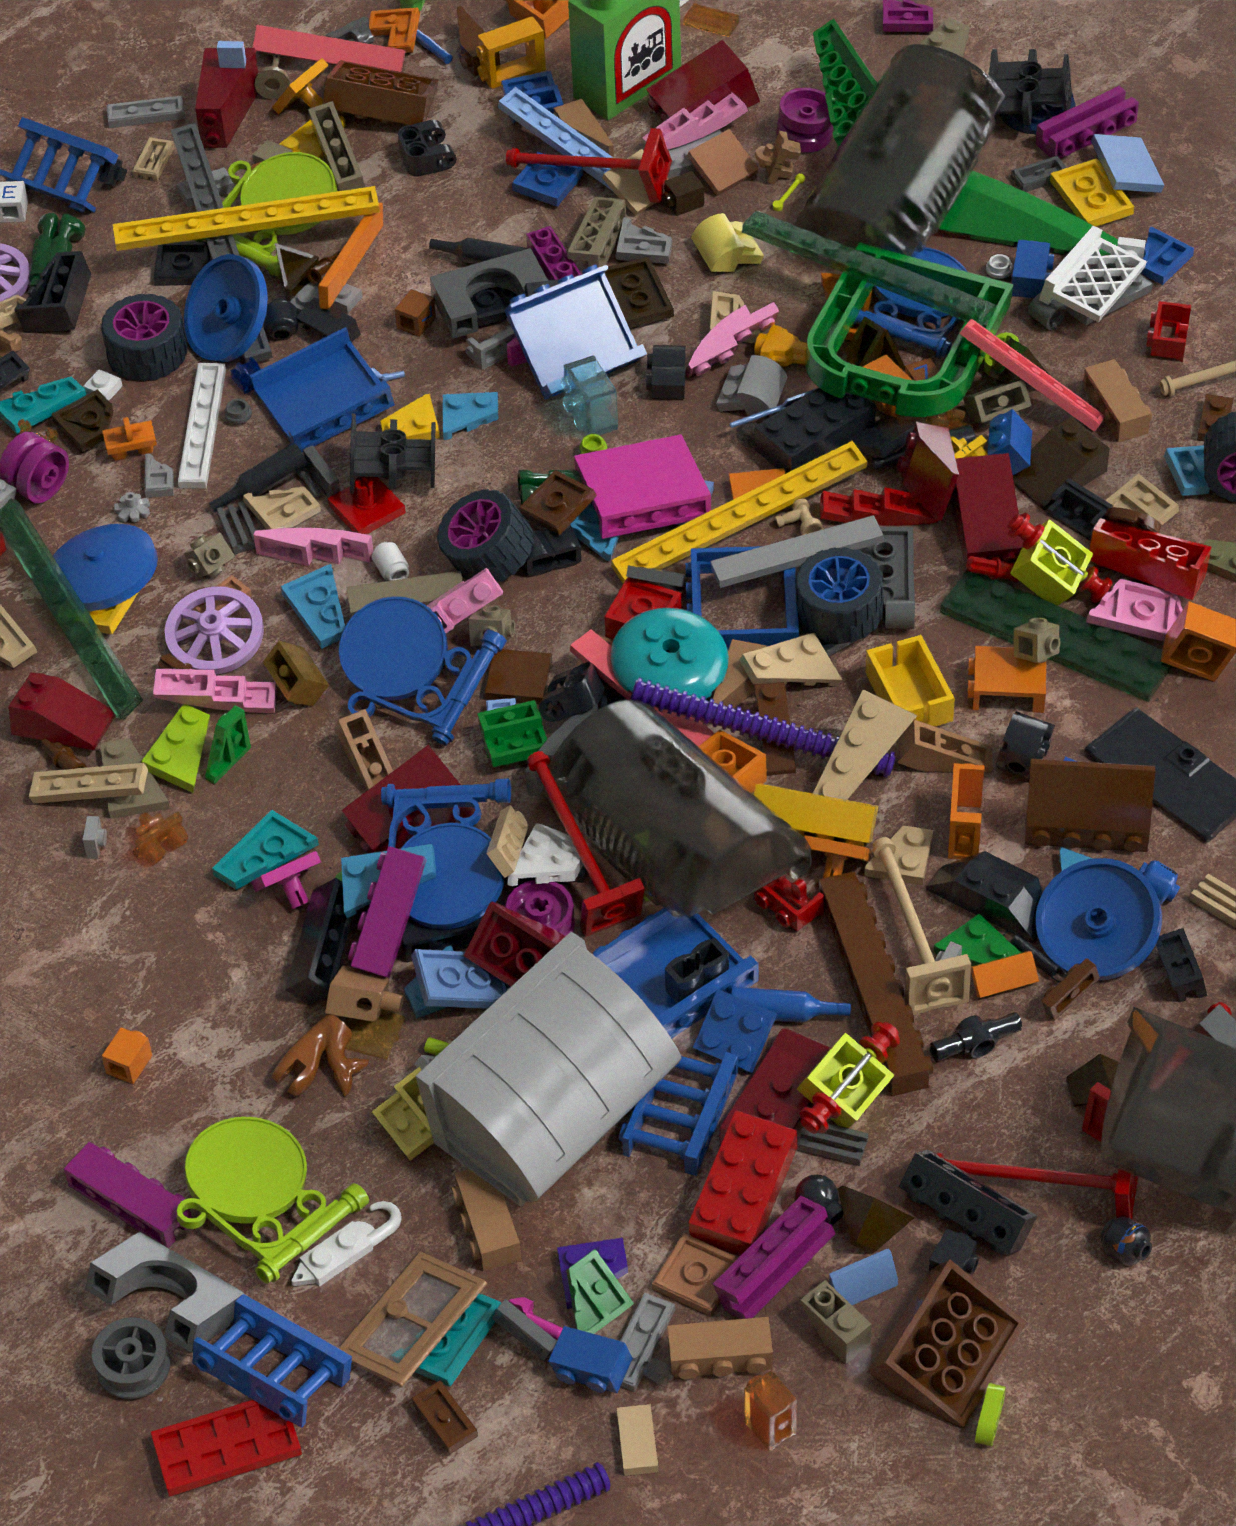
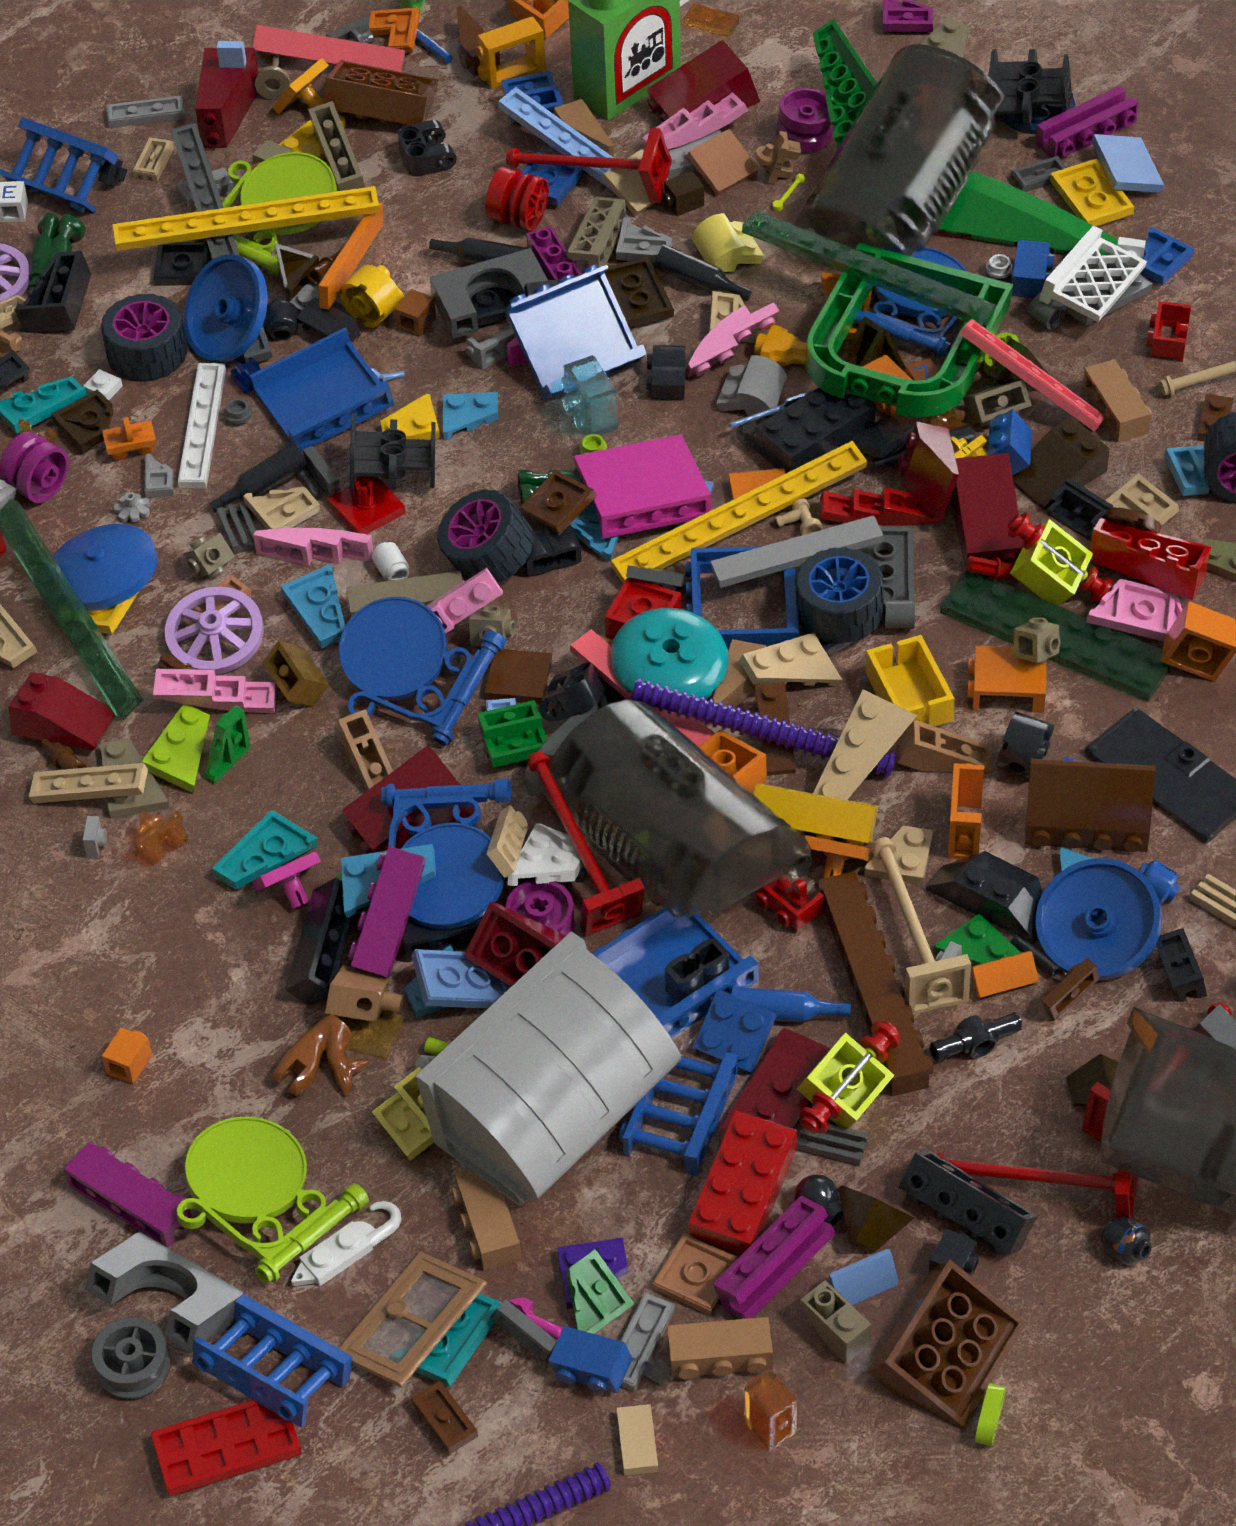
(370, 295): none -> yellow brick
(516, 198): none -> red wheel
(697, 272): none -> black piece

